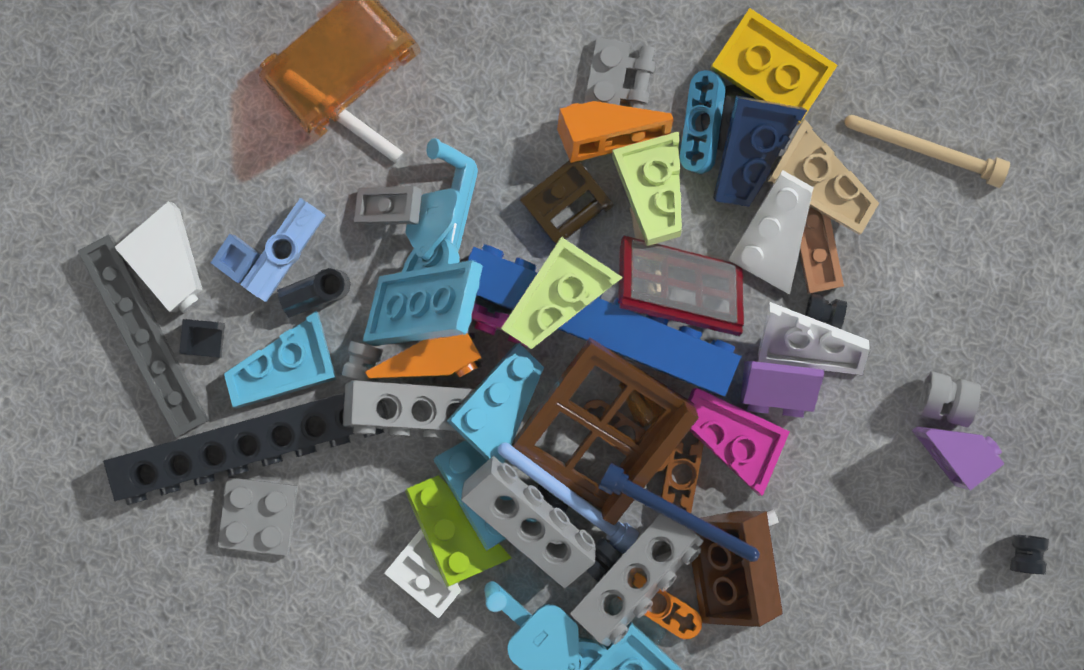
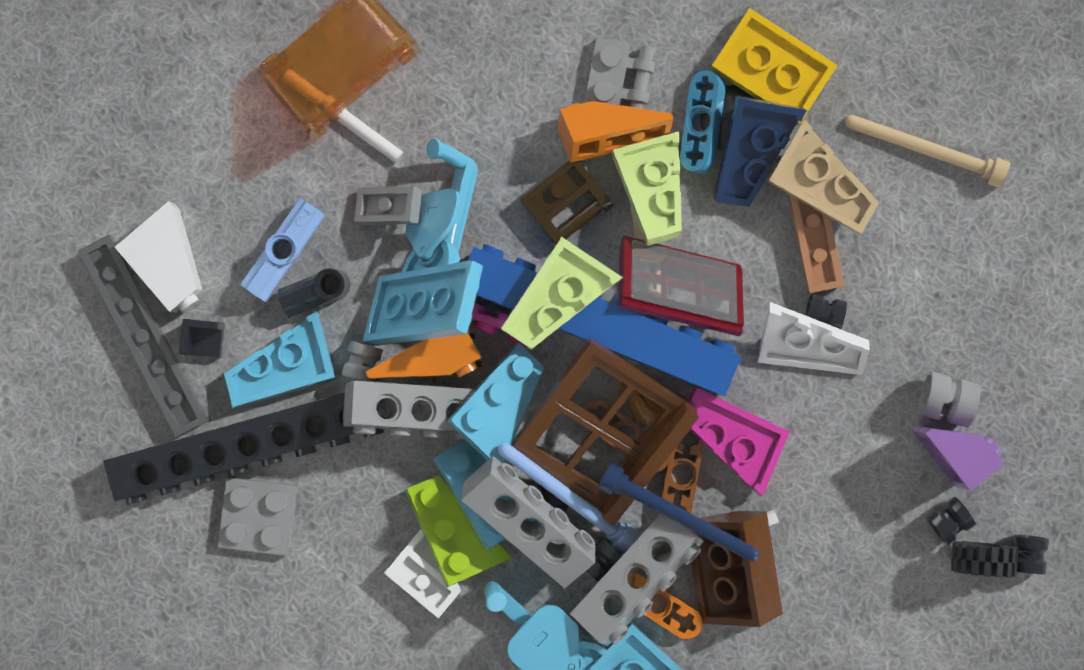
(235, 258): medium blue plate -> none
(775, 233): white wing -> none
(780, 387): medium lavender slope -> none
(951, 520): none -> black wheel
(984, 559): none -> black tyre

